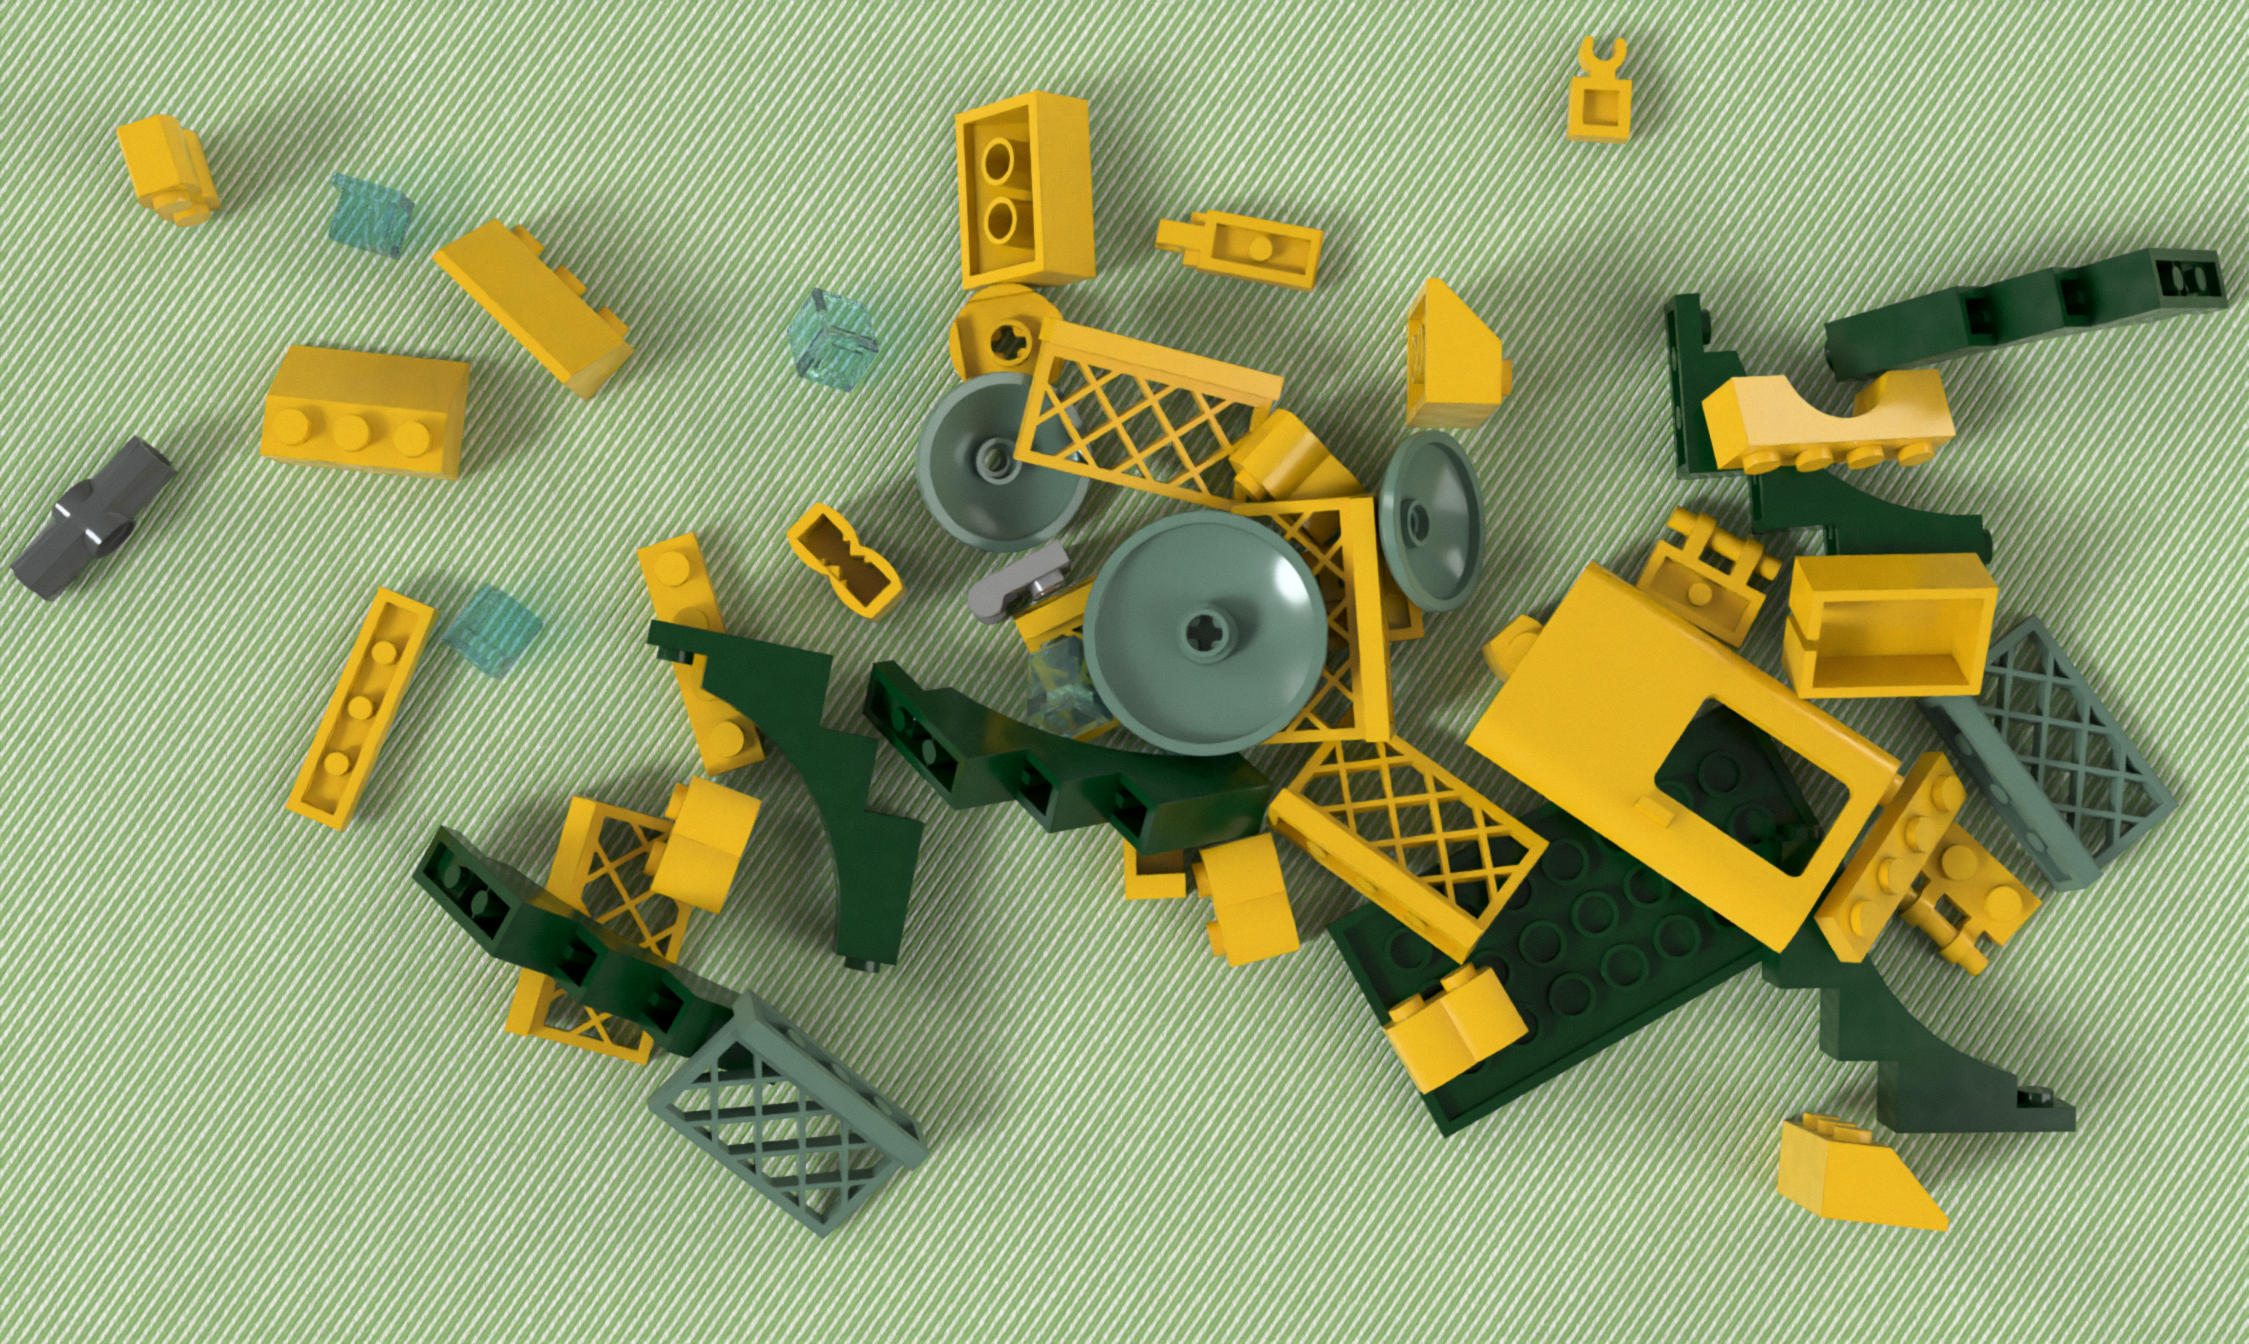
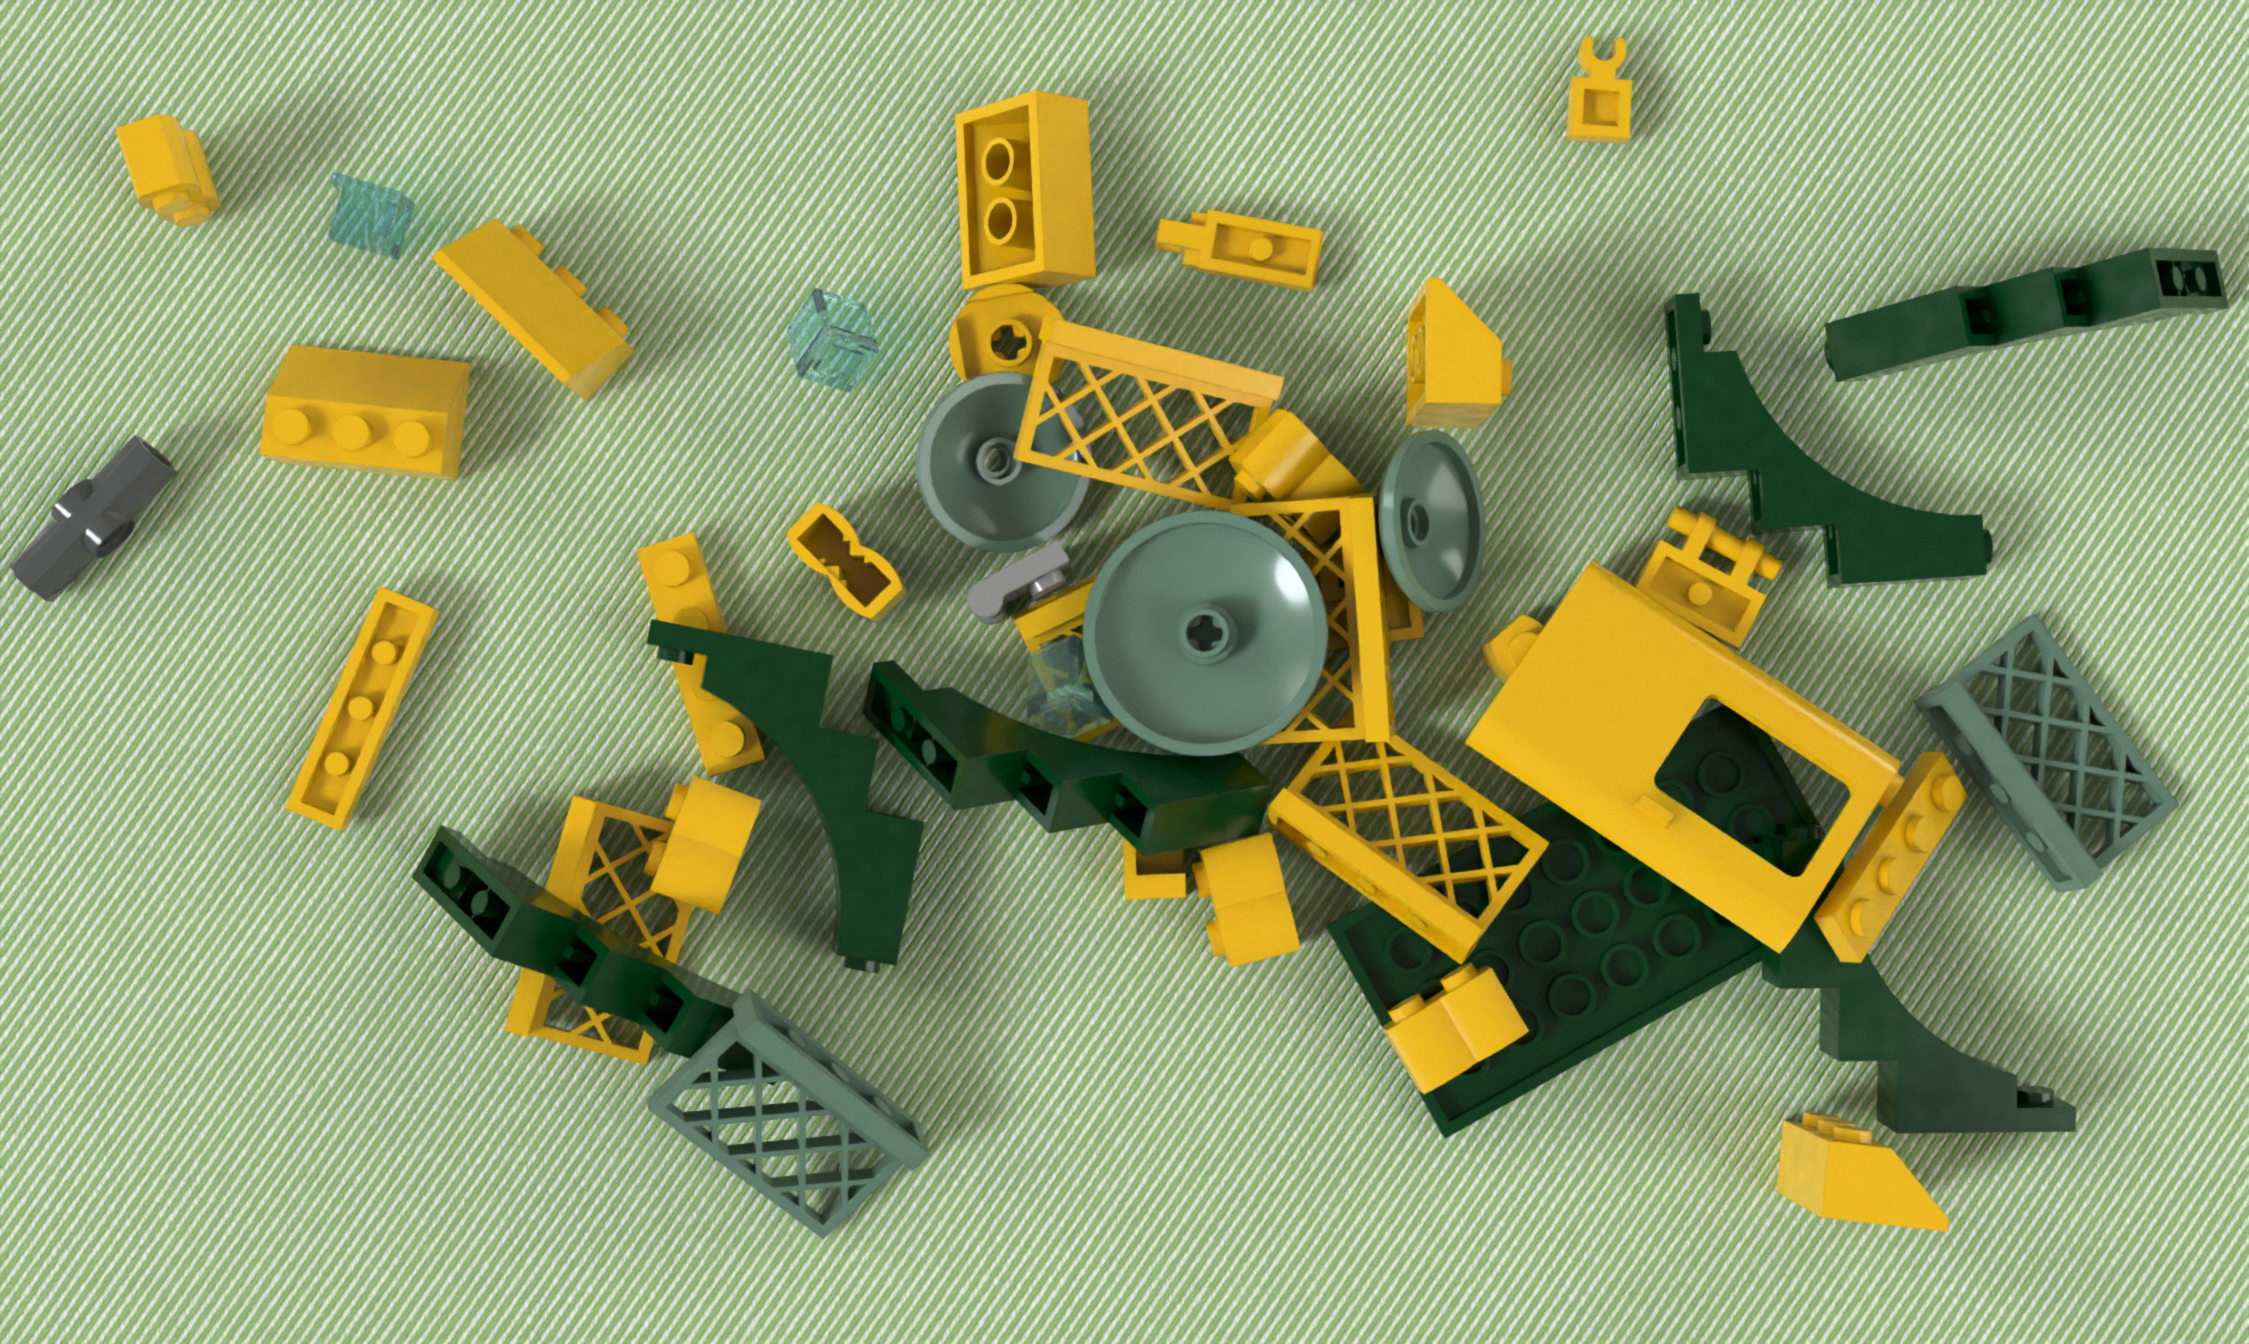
(493, 631): clear light blue panel -> none
(1768, 425): yellow arch -> none
(1888, 625): yellow piece -> none
(1978, 888): yellow plate -> none

